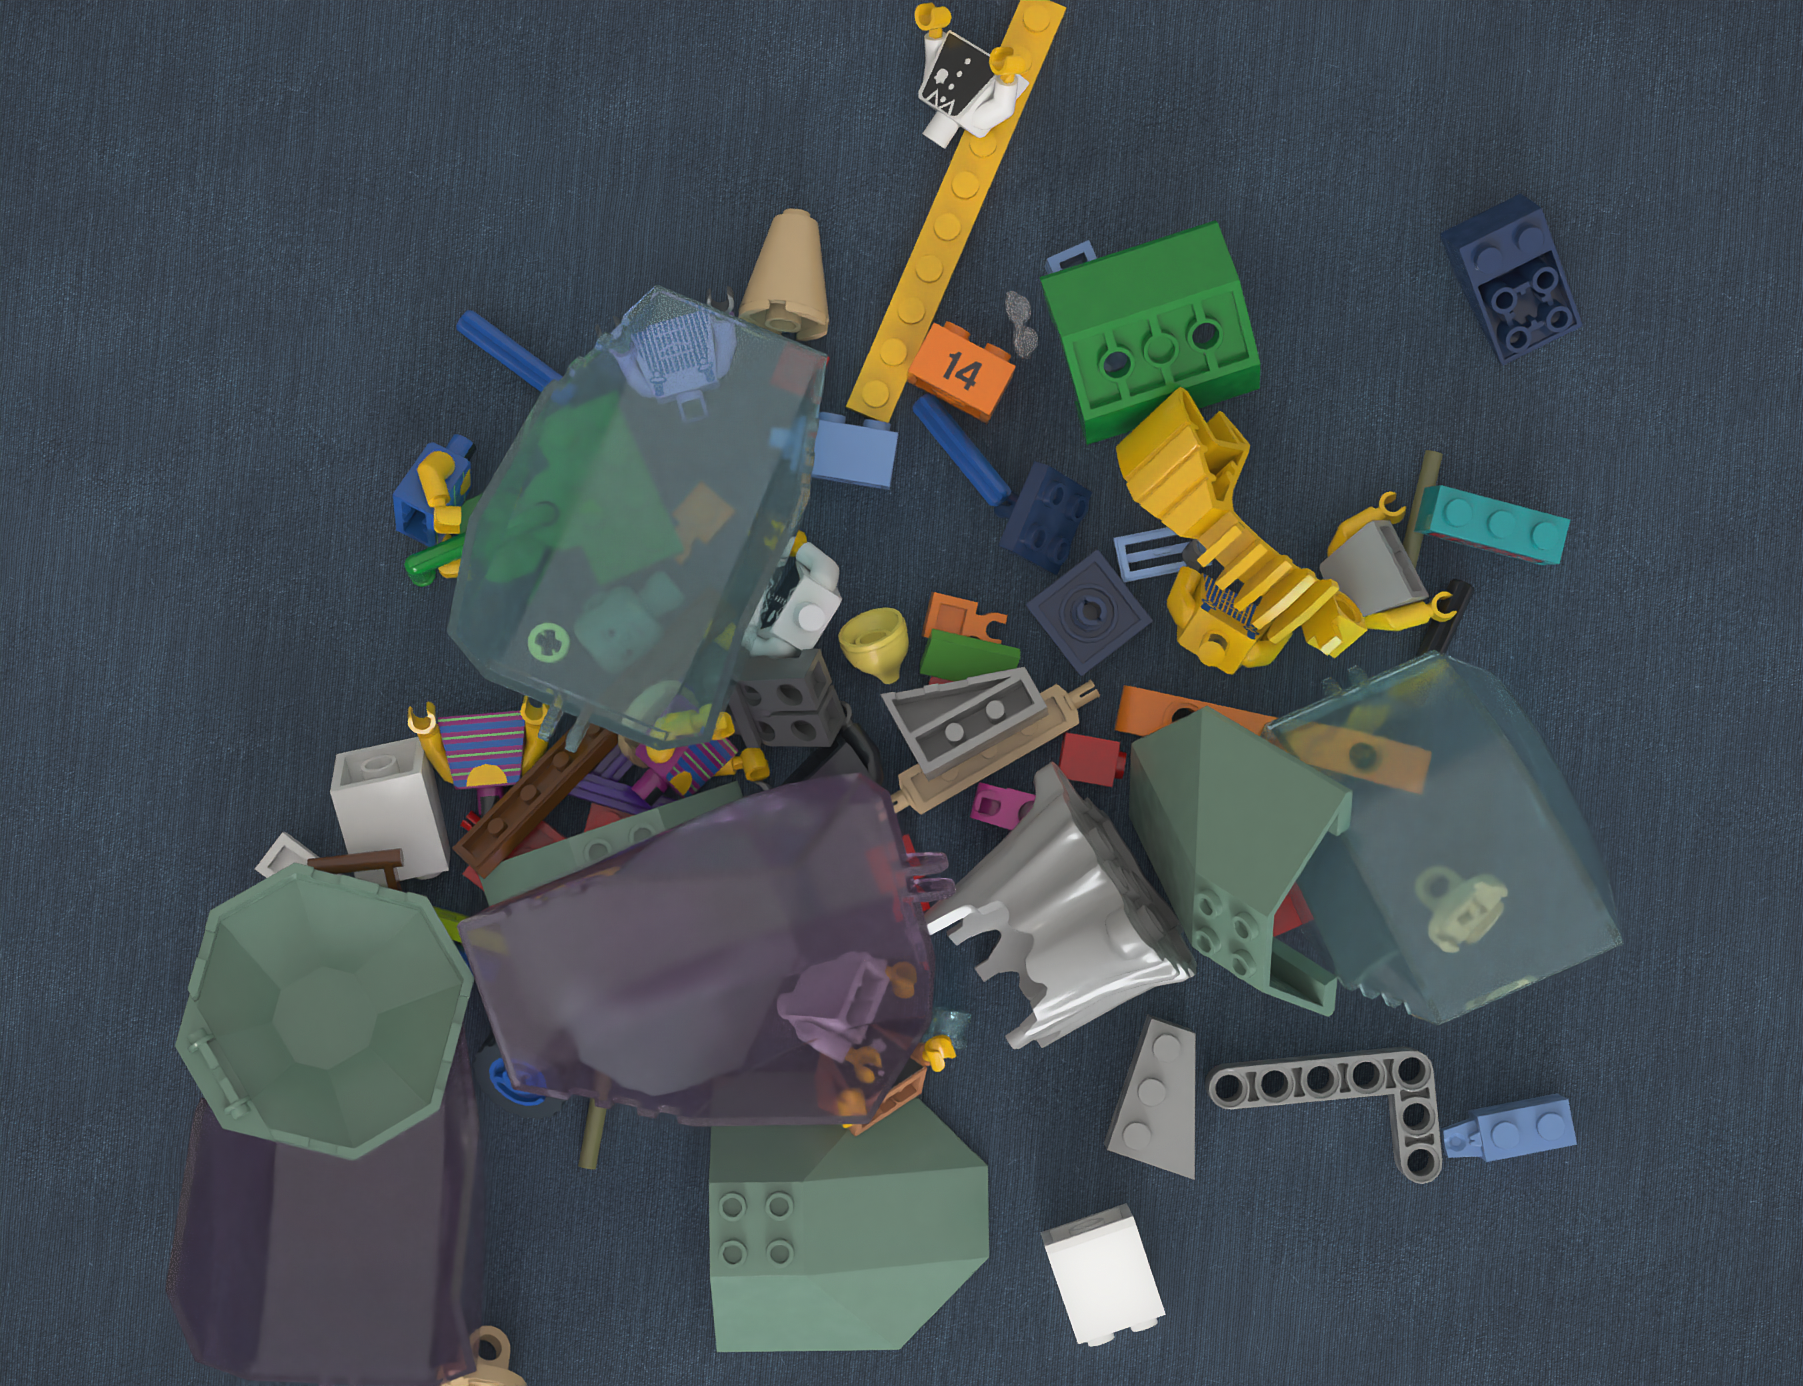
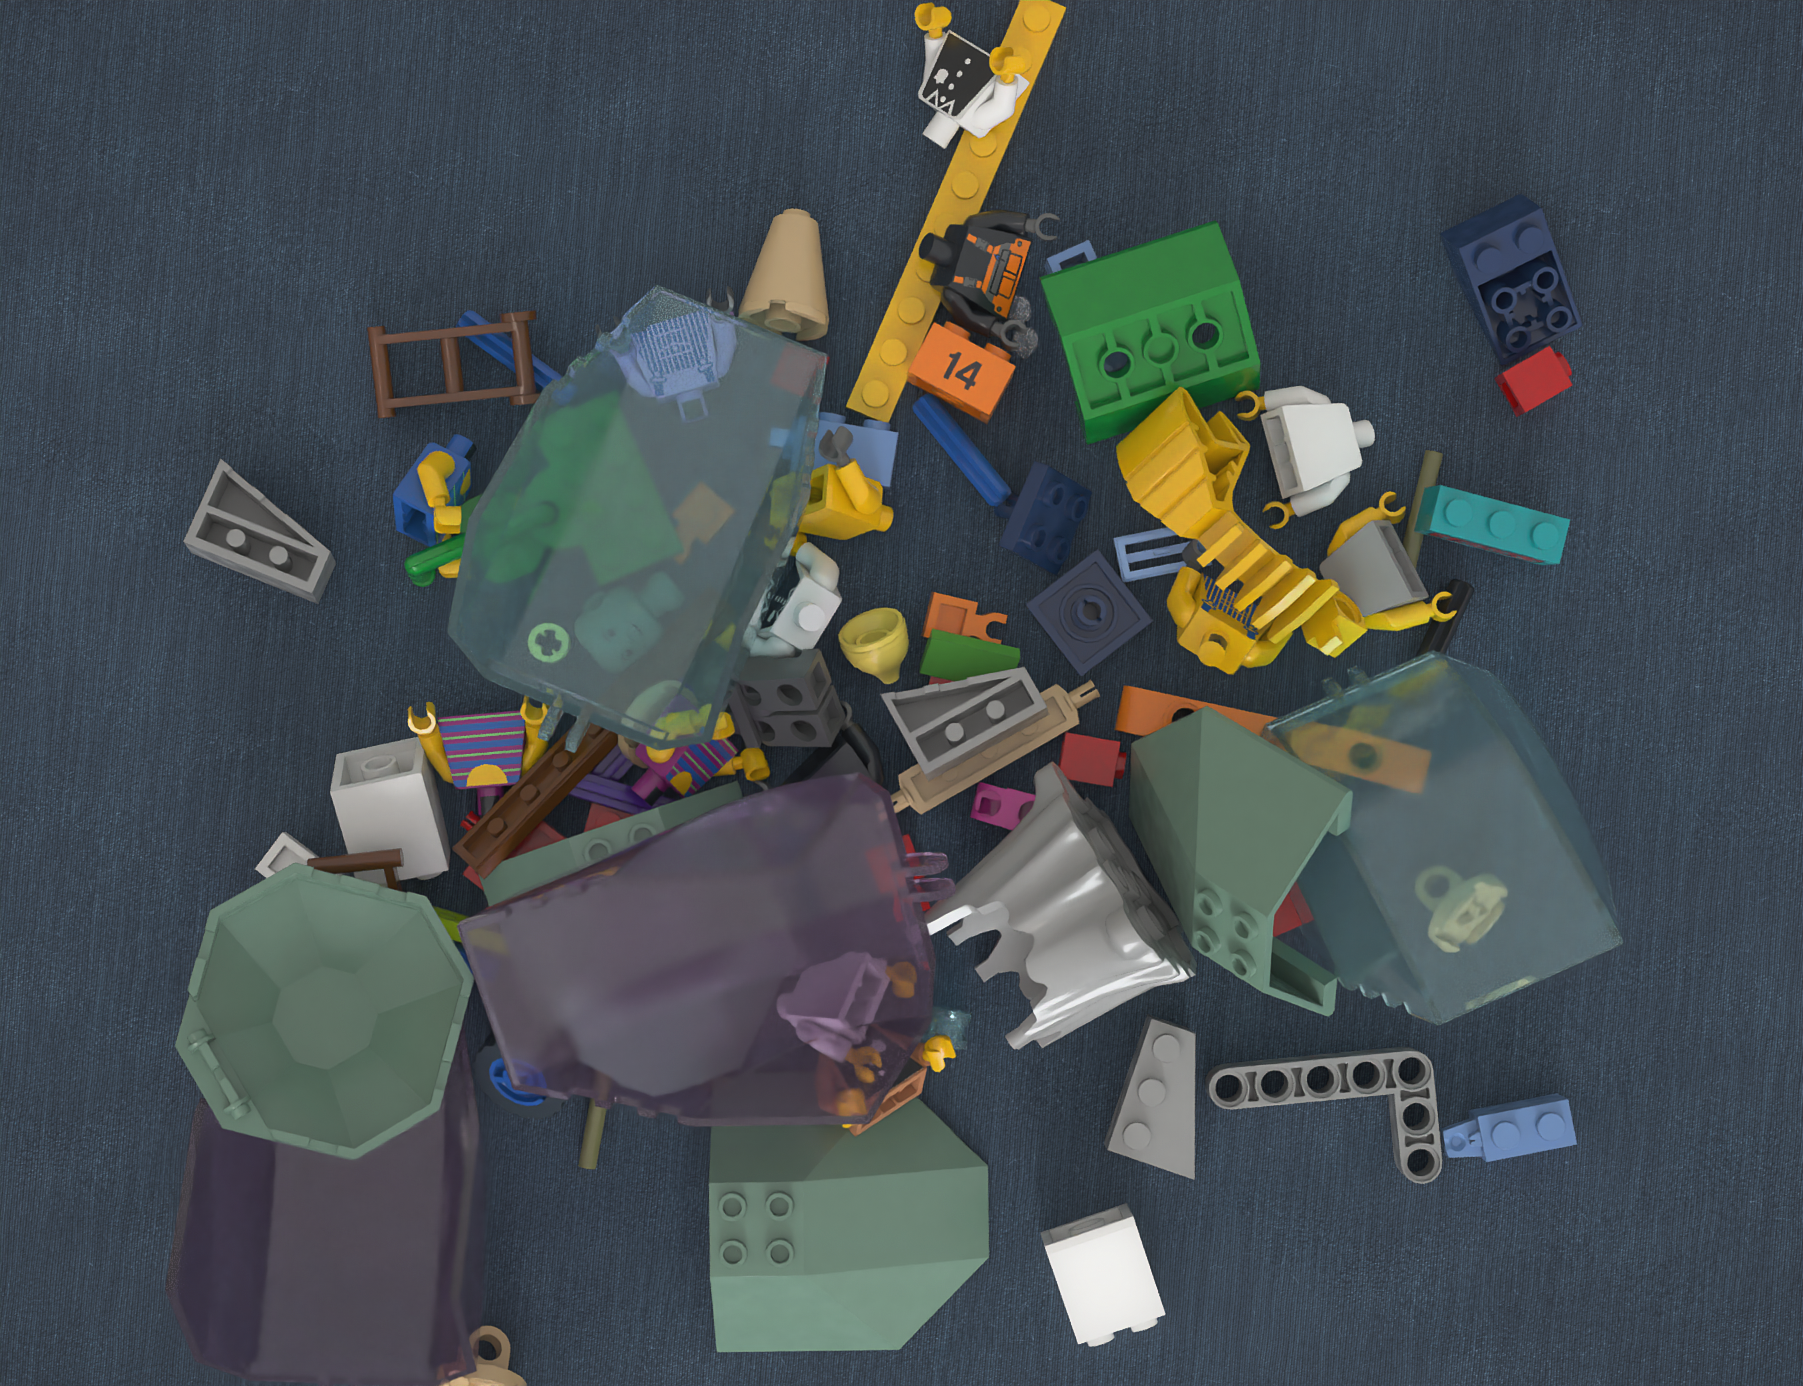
(255, 538): none -> light grey wedge
(518, 395): none -> reddish brown piece
(841, 497): none -> yellow torso
(982, 267): none -> torso
(1309, 446): none -> white torso
(1535, 380): none -> red brick

